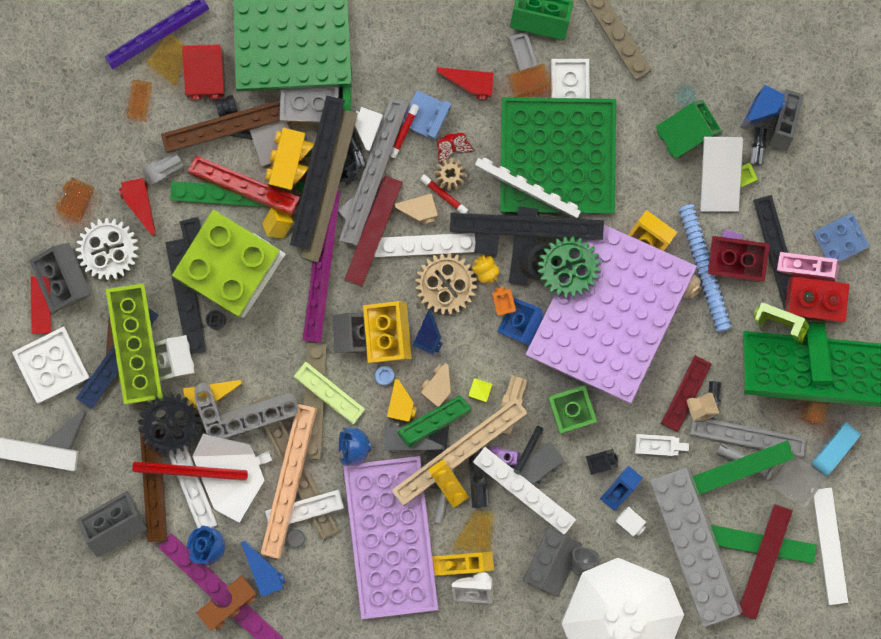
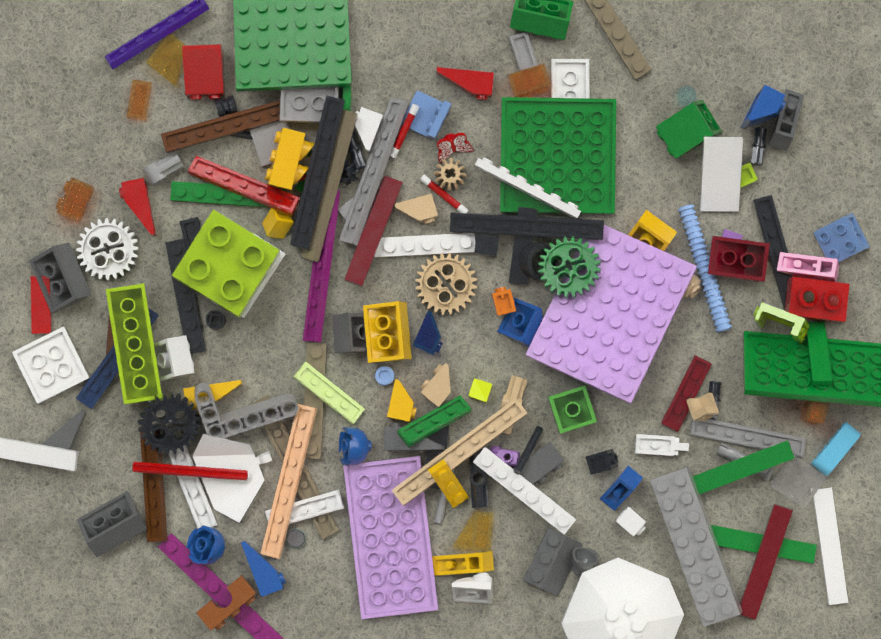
(485, 269): yellow piece -> none

